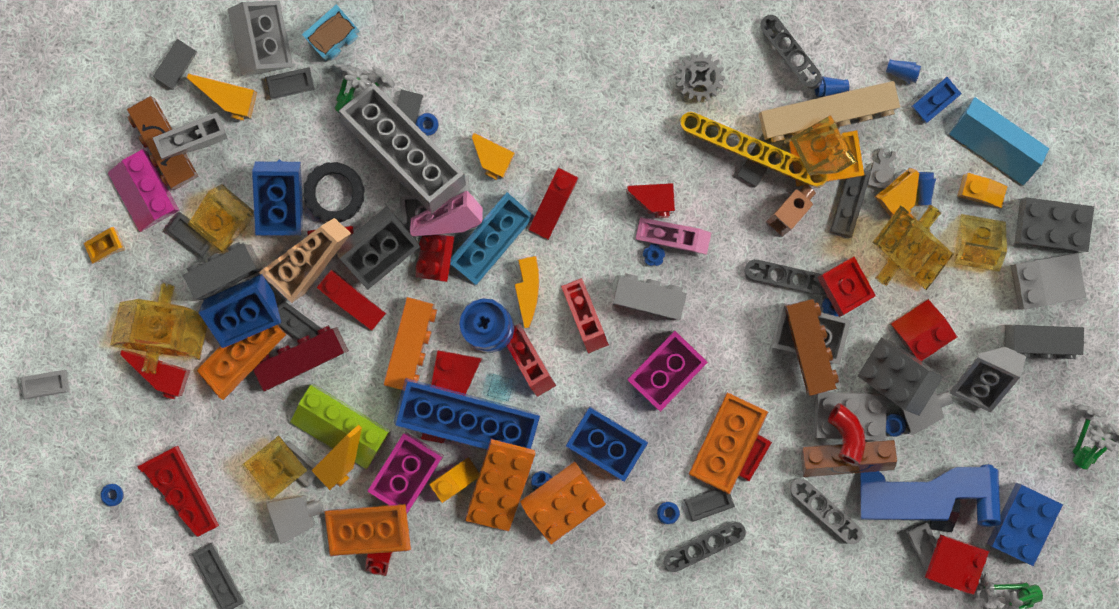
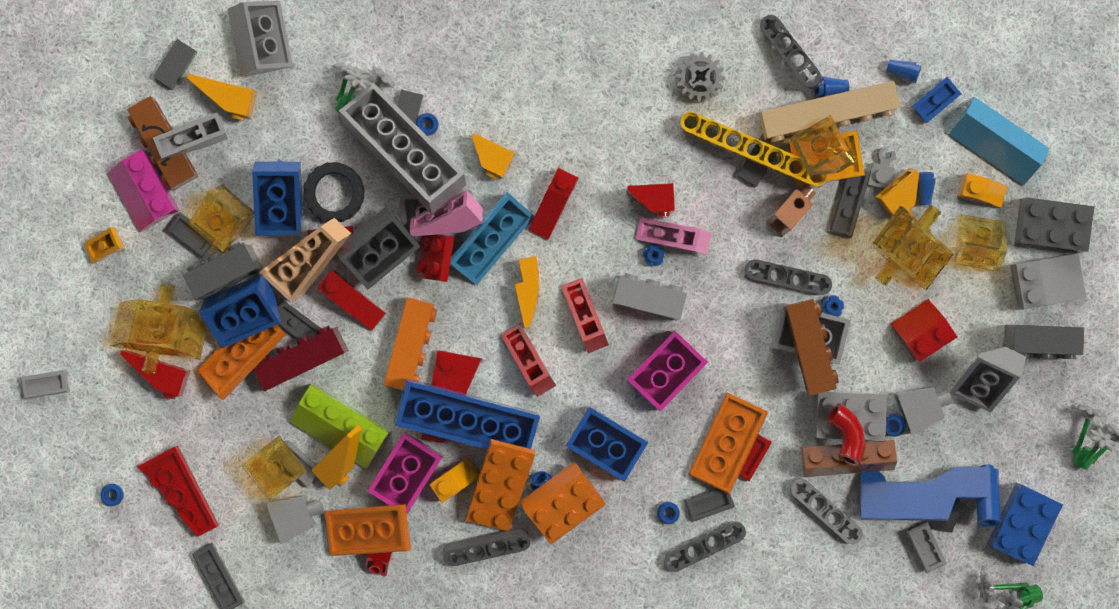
(290, 83): dark grey tile -> none
(331, 33): slope -> none
(485, 544): none -> dark grey beam
(499, 323): blue wheel -> none
(500, 387): clear light blue tile -> none
(846, 286): red plate -> none
(900, 376): dark grey brick -> none
(957, 564): red slope -> none

